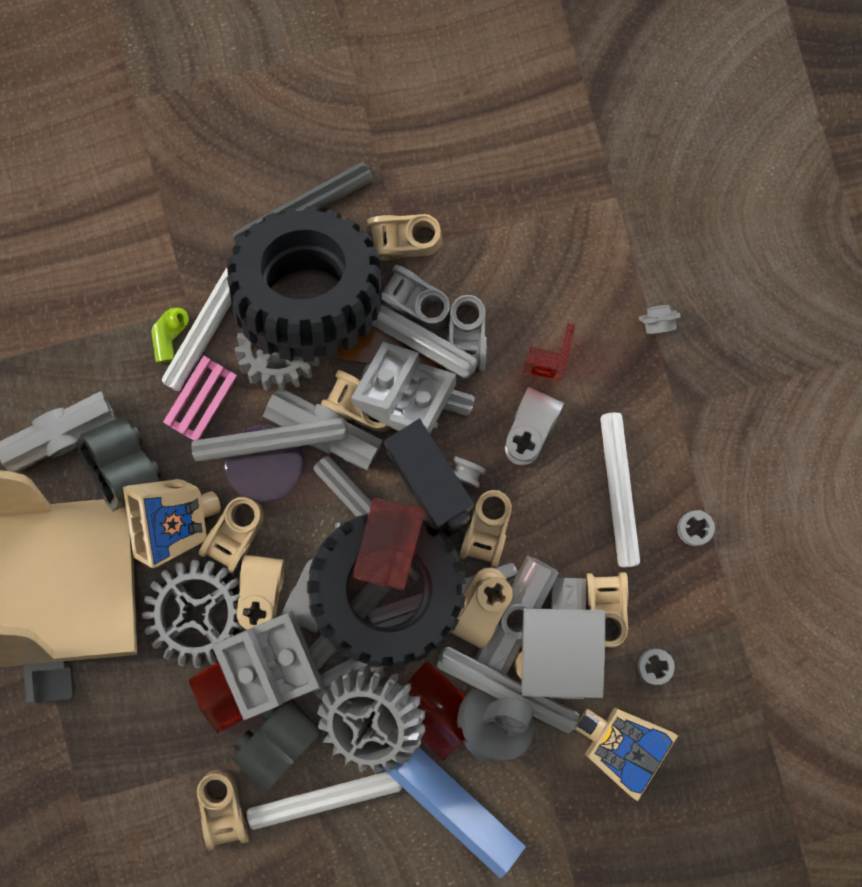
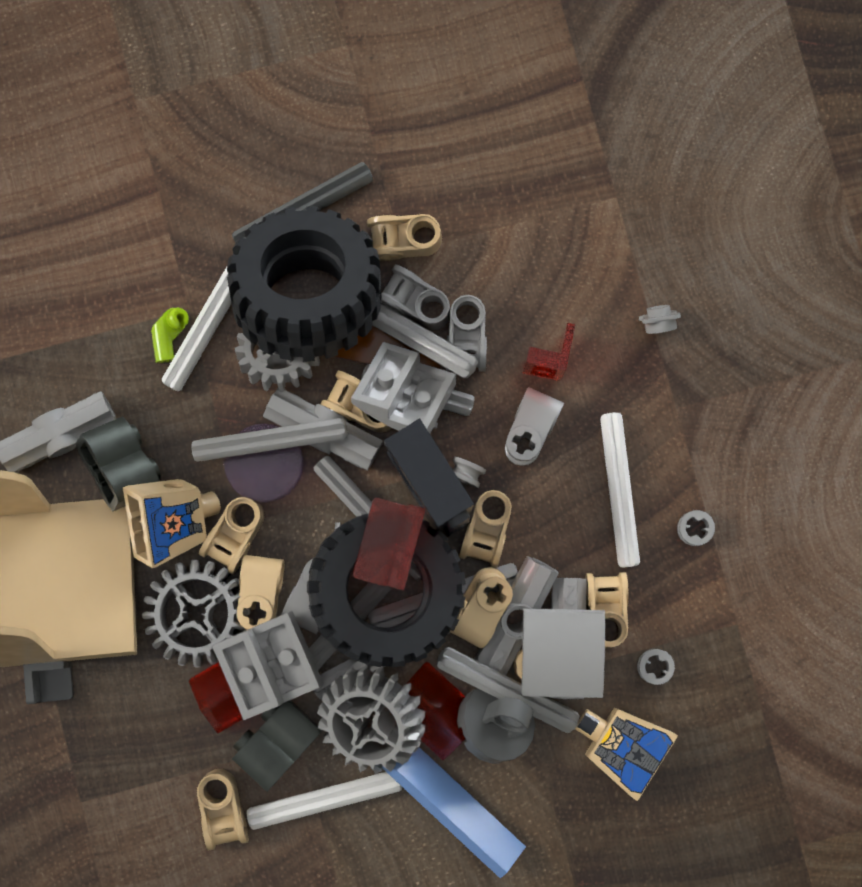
(188, 390): bright pink tile -> none

